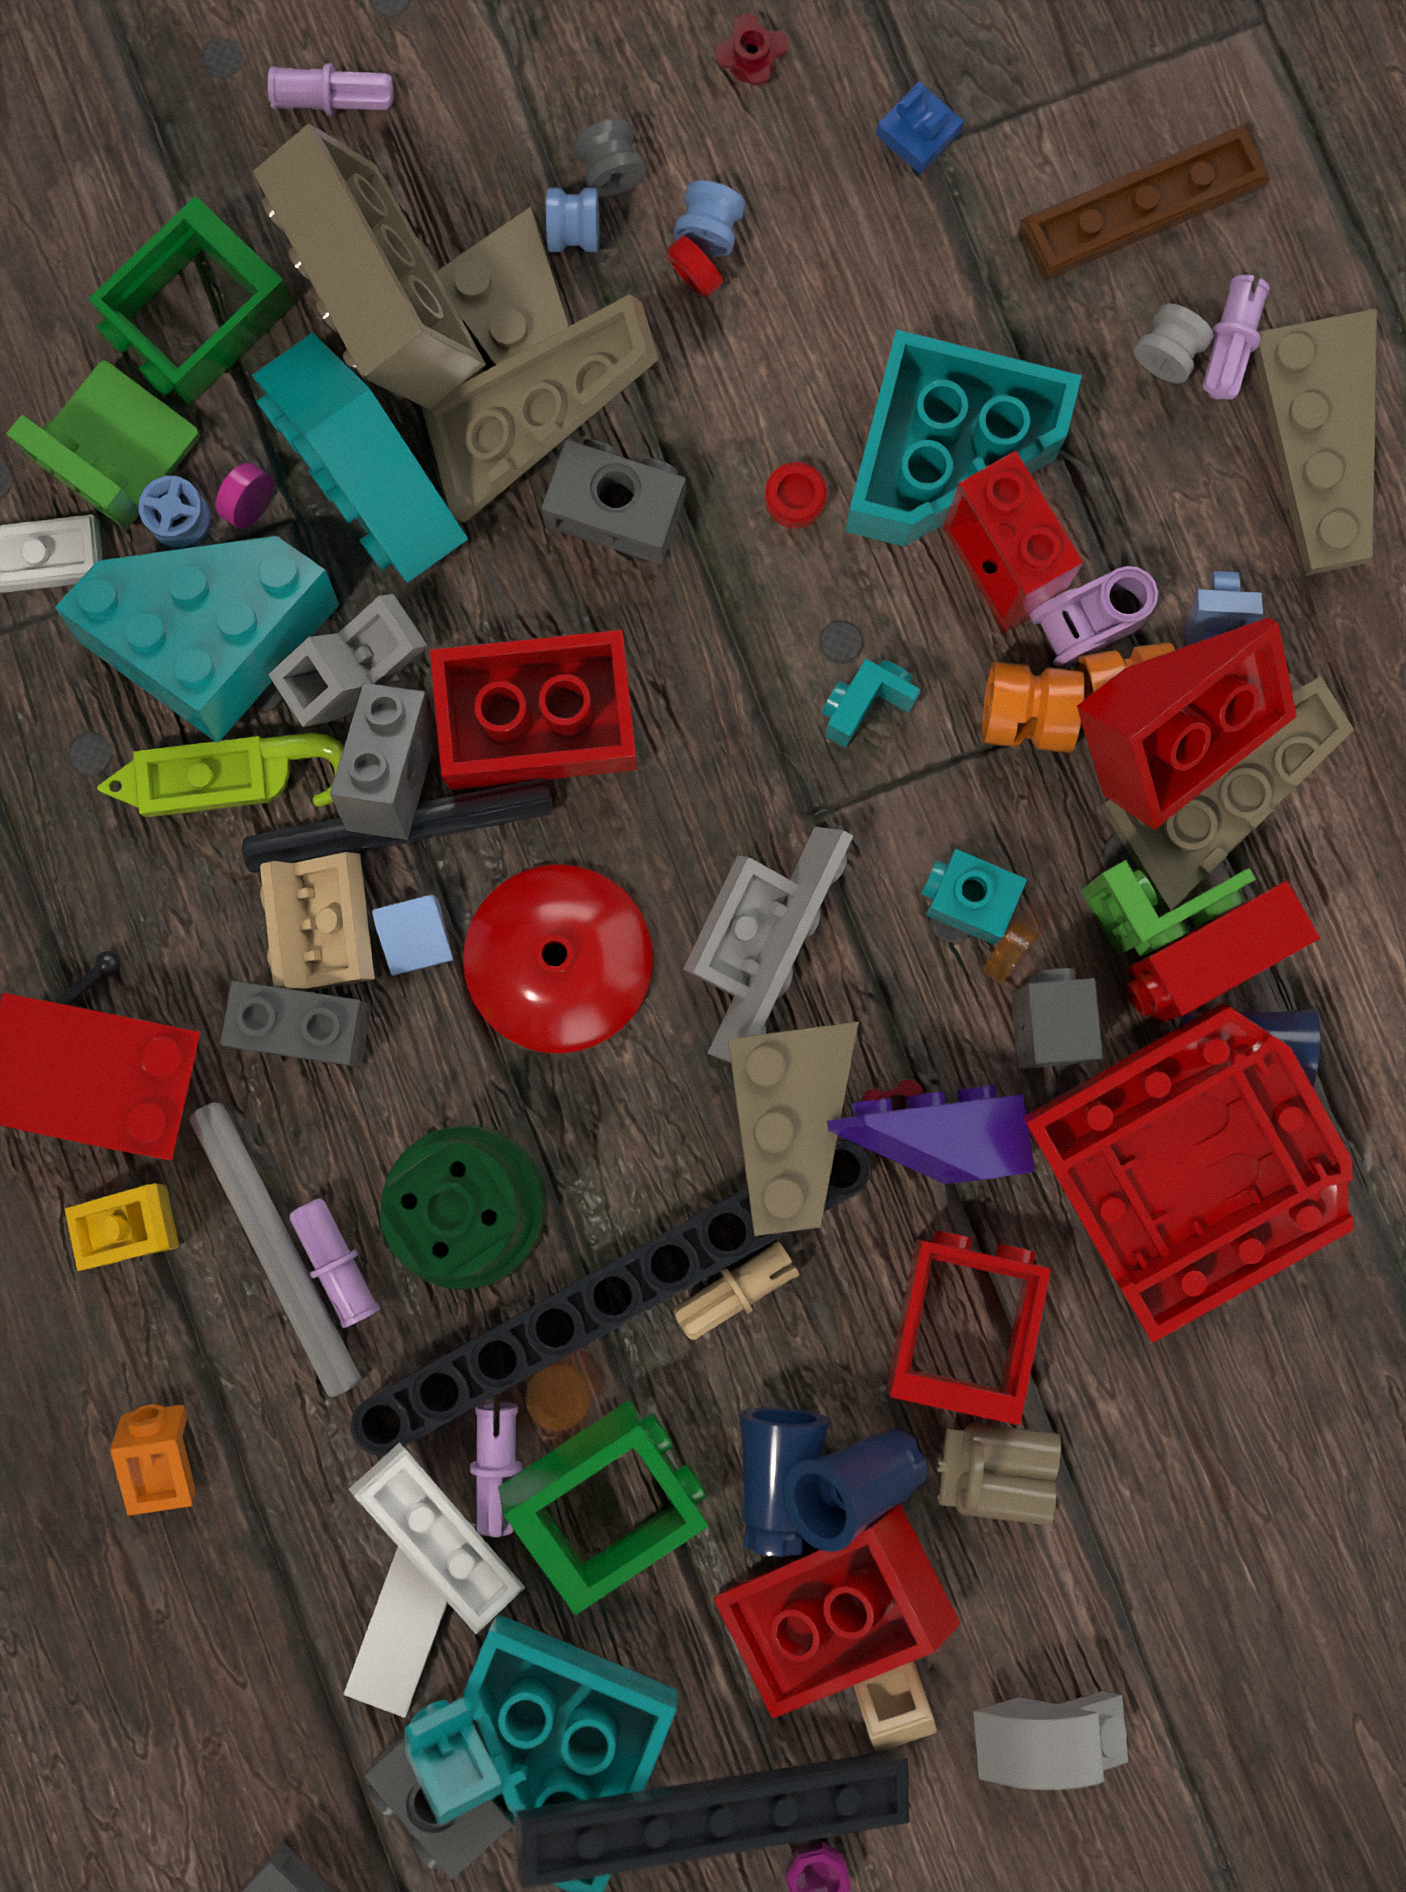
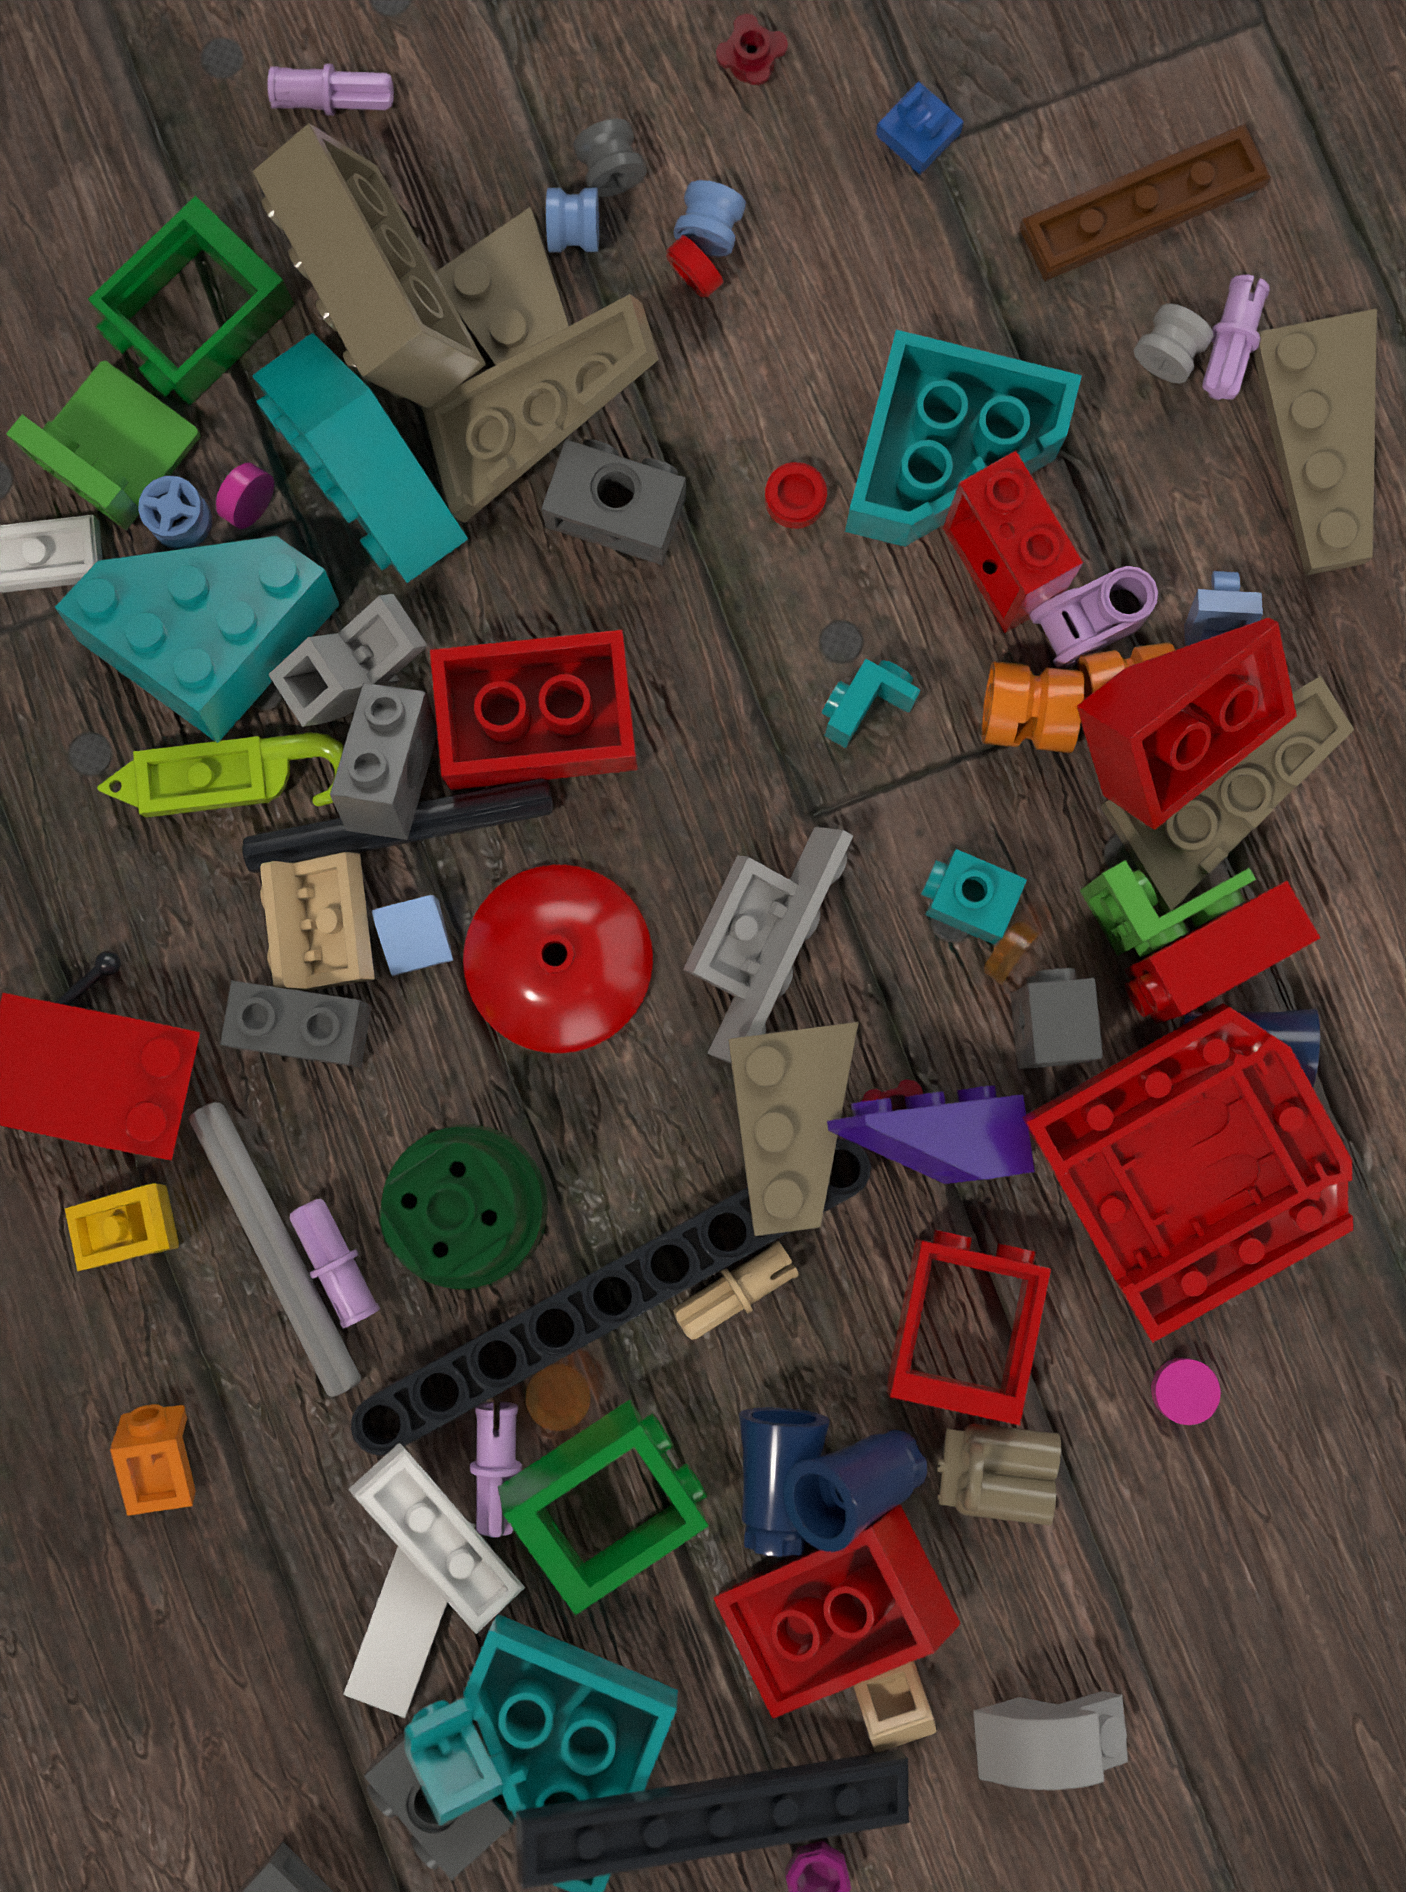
(1185, 1391): none -> dark pink tile

